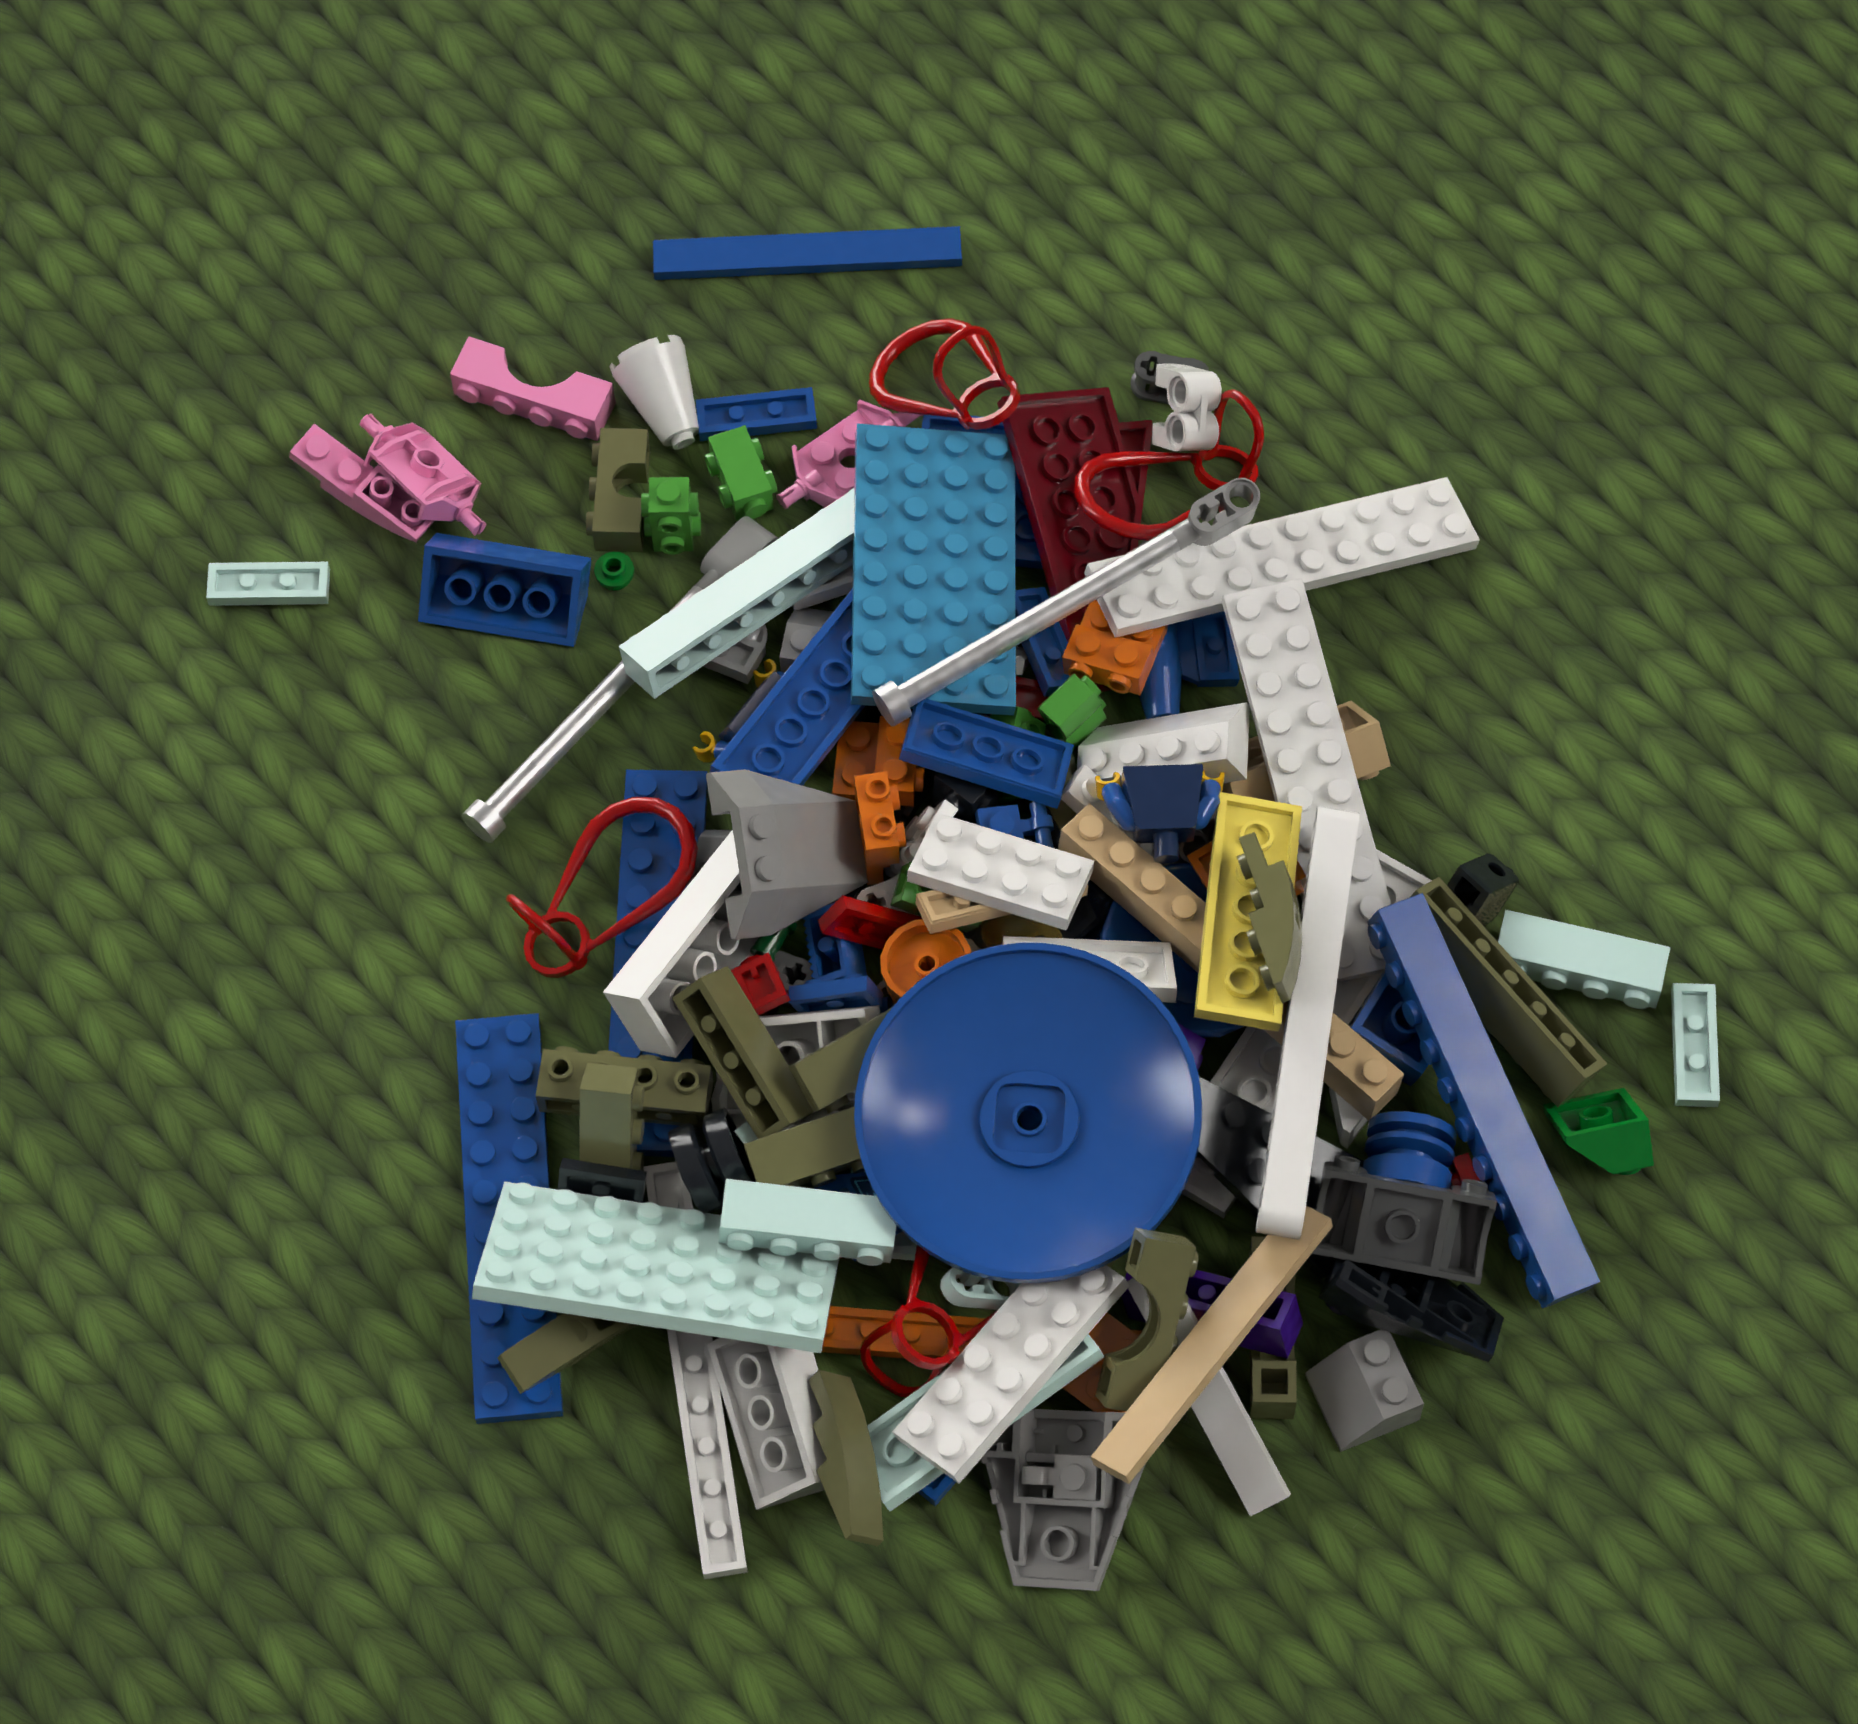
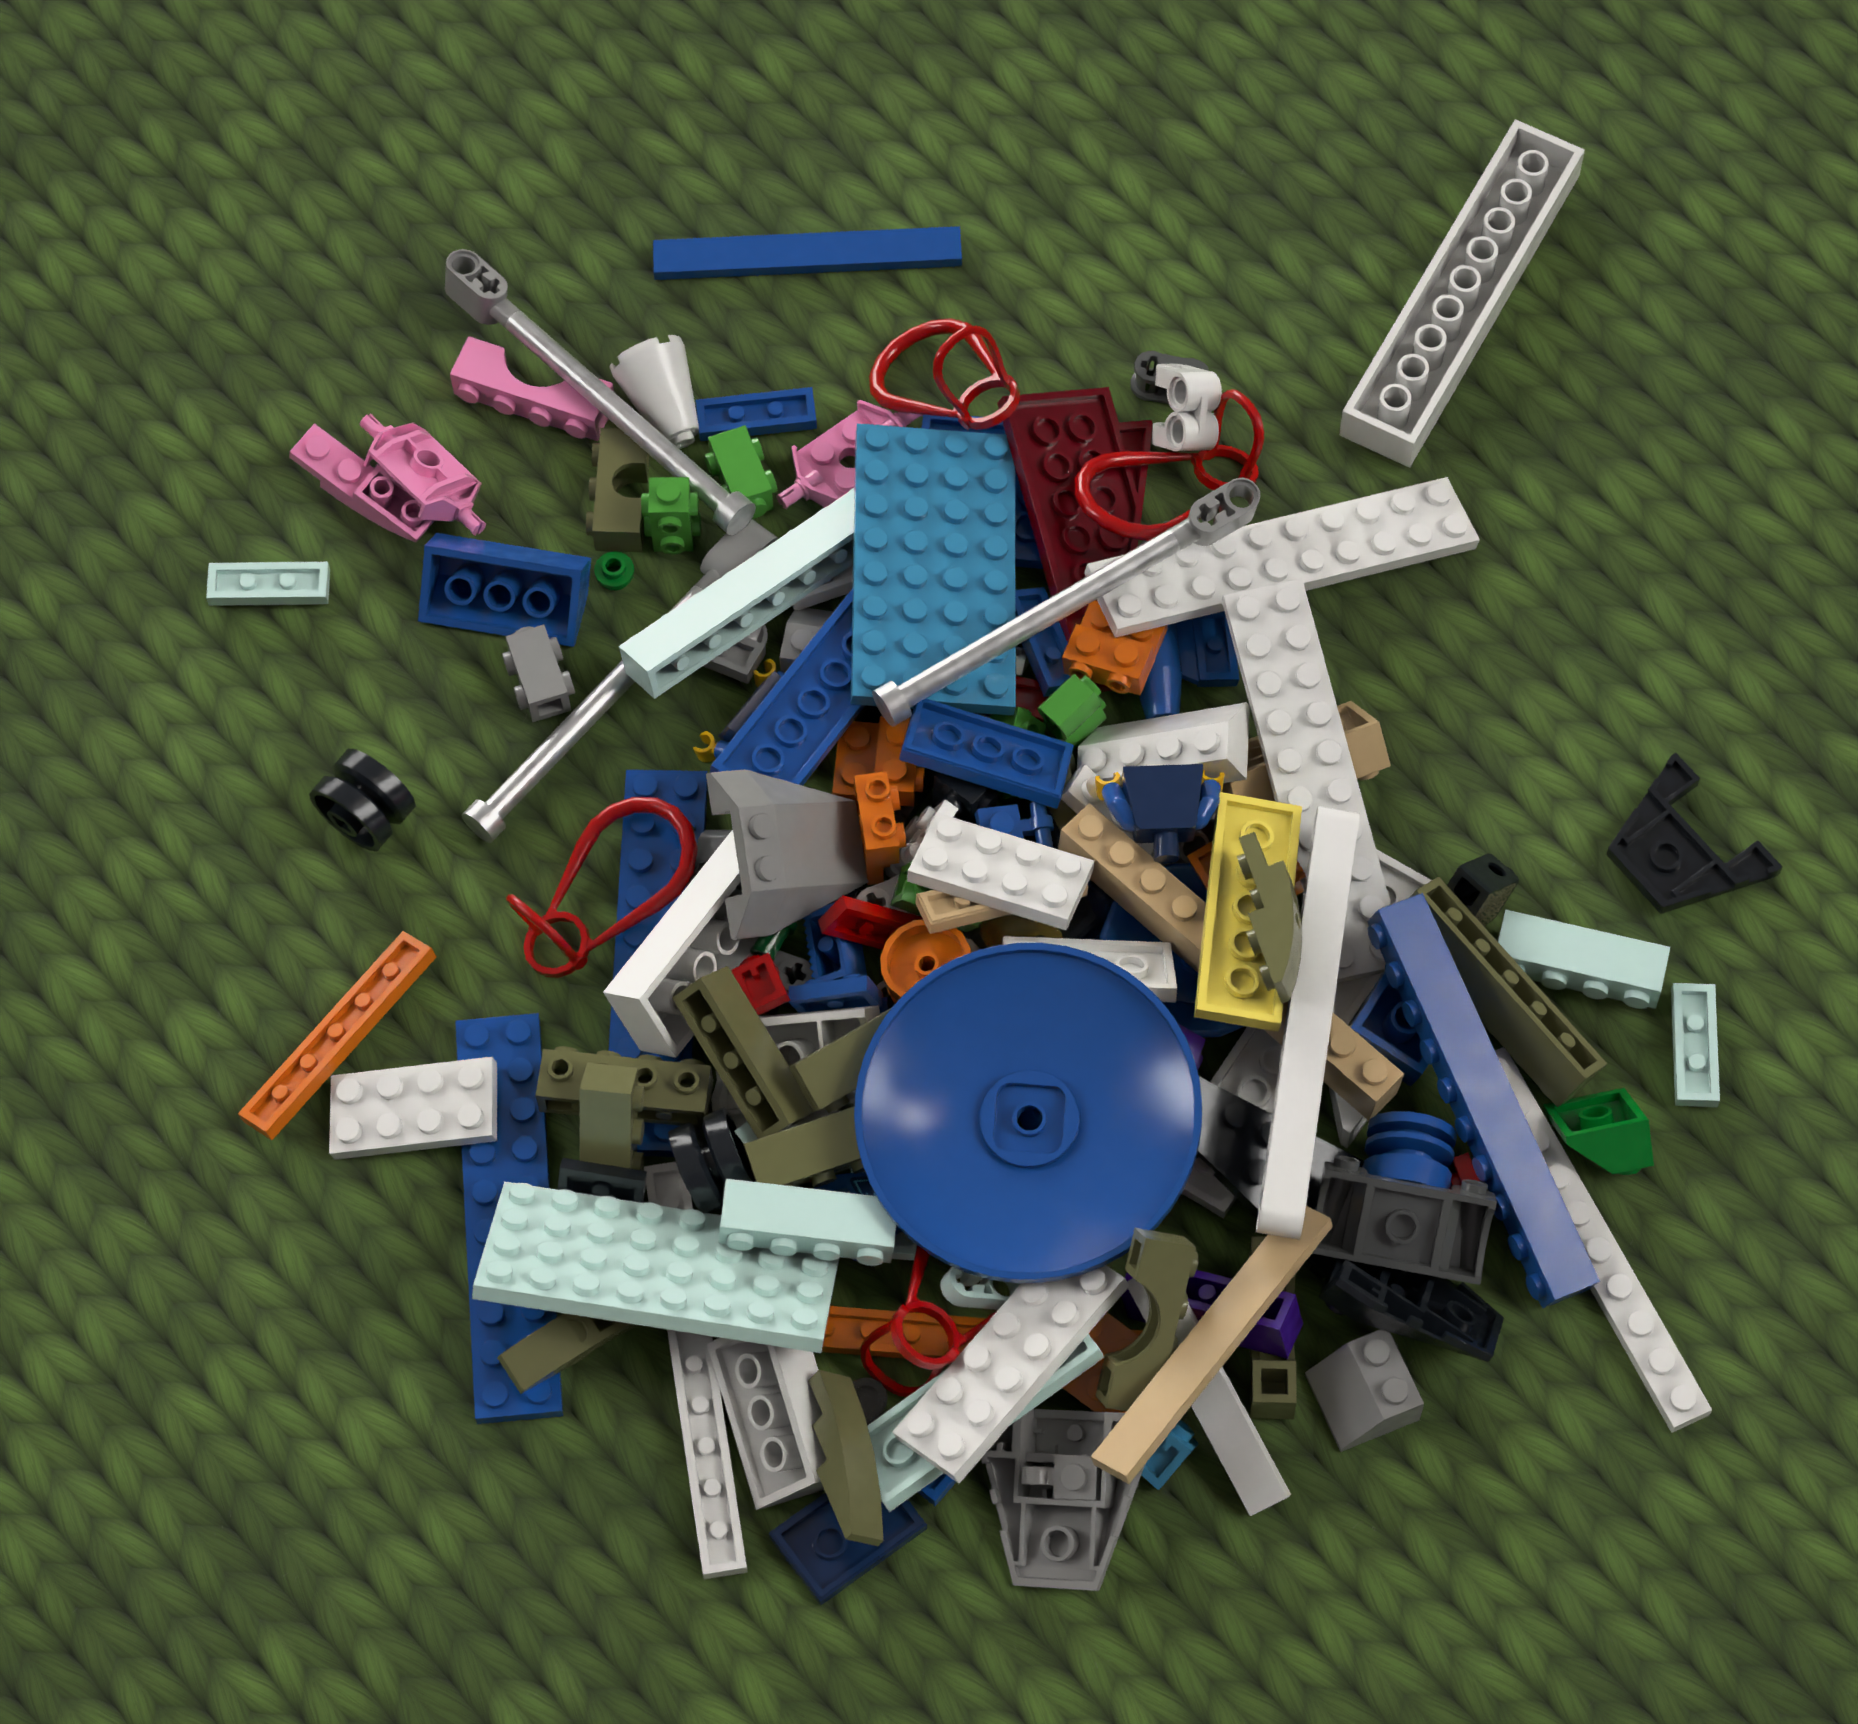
(337, 1035): none -> orange plate
(362, 799): none -> black wheel
(413, 1108): none -> white plate
(484, 297): none -> flat silver piece
(541, 682): none -> light grey brick
(829, 1562): none -> dark blue tile
(871, 1397): none -> clear smoke tile
(1169, 1455): none -> dark azure bracket
(1461, 293): none -> white brick
(1619, 1290): none -> white plate
(1670, 859): none -> black wing

